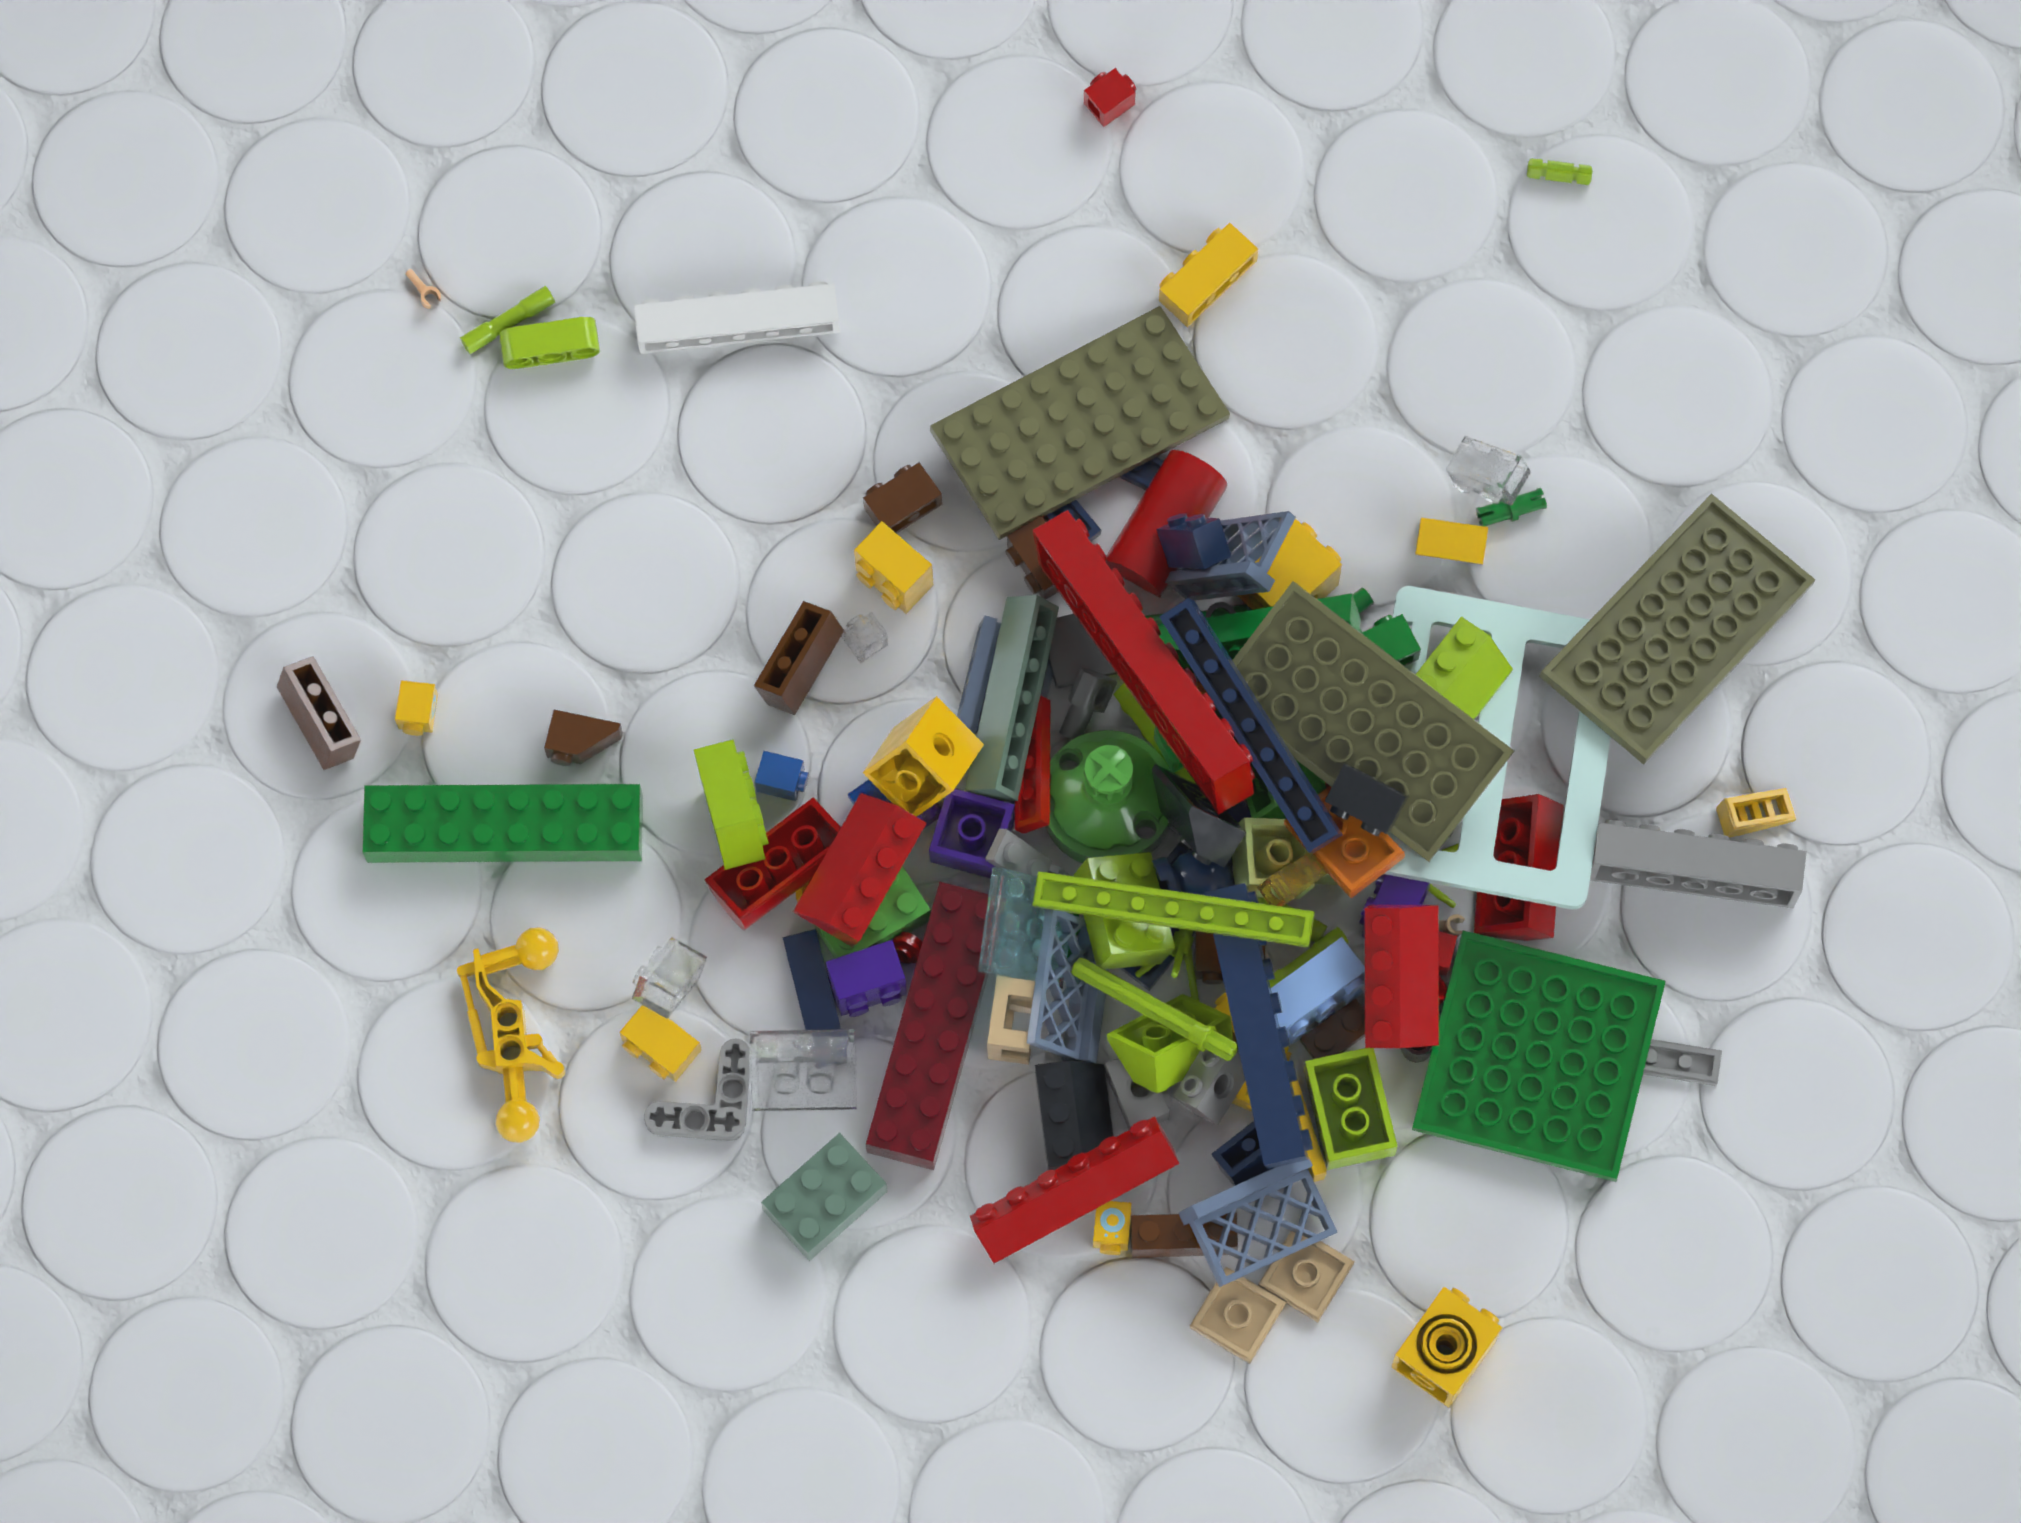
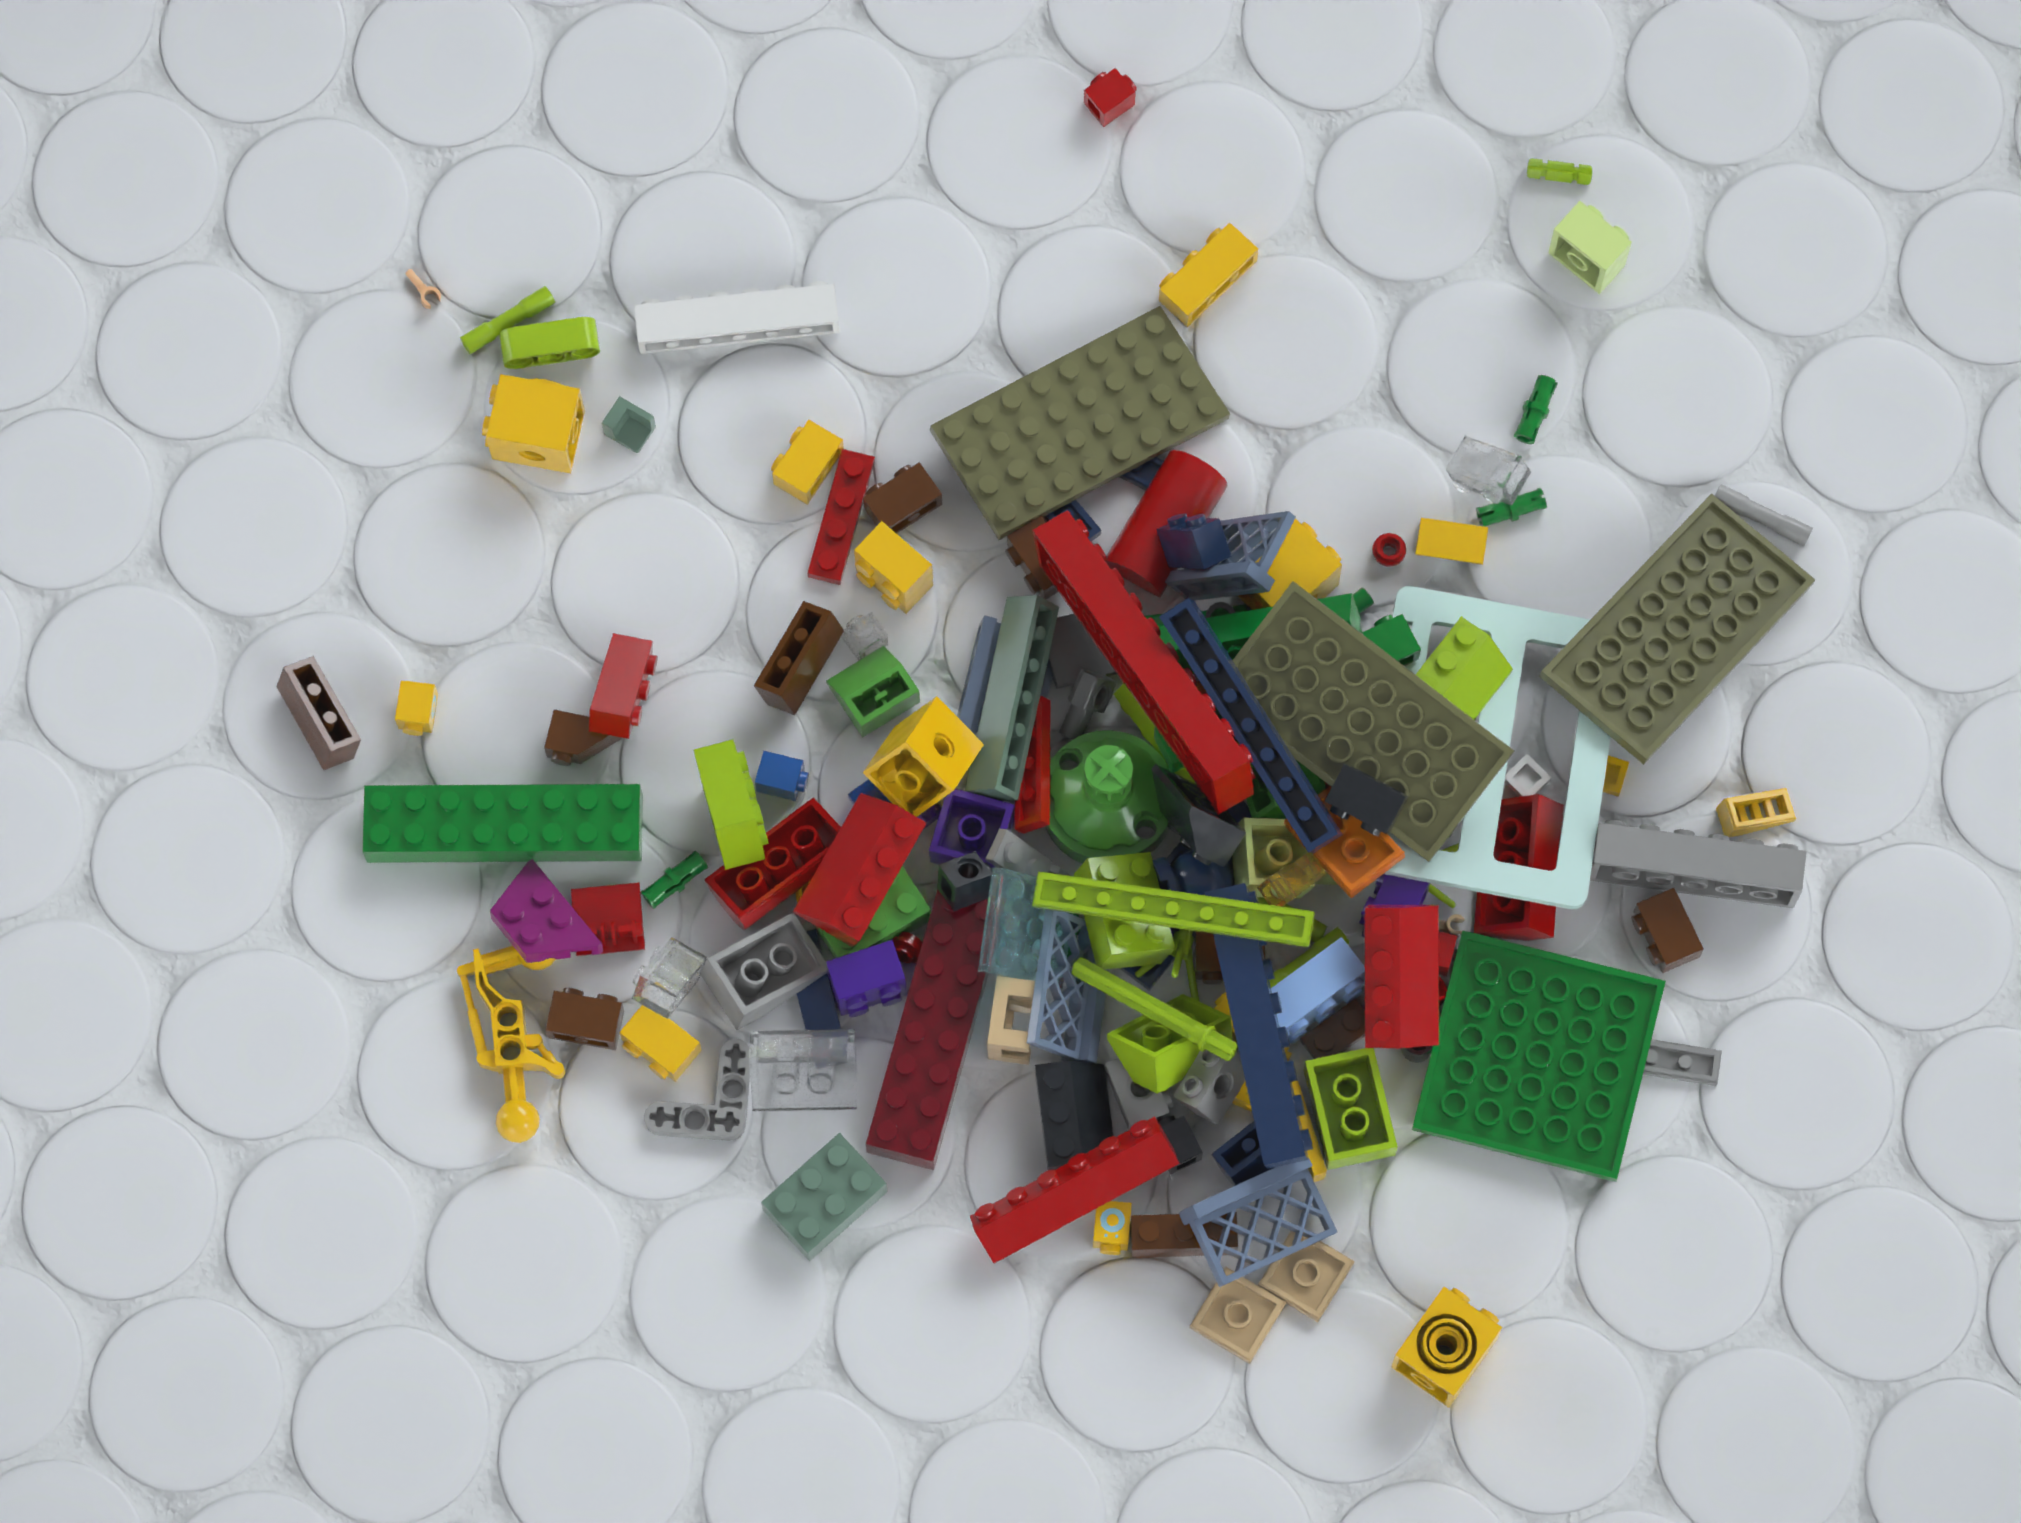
(534, 423): none -> yellow brick
(541, 919): none -> magenta wing
(585, 1018): none -> reddish brown brick
(612, 915): none -> red hinge
(622, 686): none -> red brick
(628, 425): none -> sand green panel
(674, 879): none -> green pin
(763, 970): none -> light grey slope
(806, 461): none -> yellow brick
(841, 517): none -> red plate
(874, 690): none -> bright green slope
(964, 880): none -> black brick
(1182, 1141): none -> black brick
(1391, 540): none -> red plate
(1526, 777): none -> white plate
(1535, 409): none -> green pin
(1590, 246): none -> yellowish green brick
(1614, 775): none -> yellow tile
(1667, 930): none -> reddish brown brick
(1780, 523): none -> light grey piece

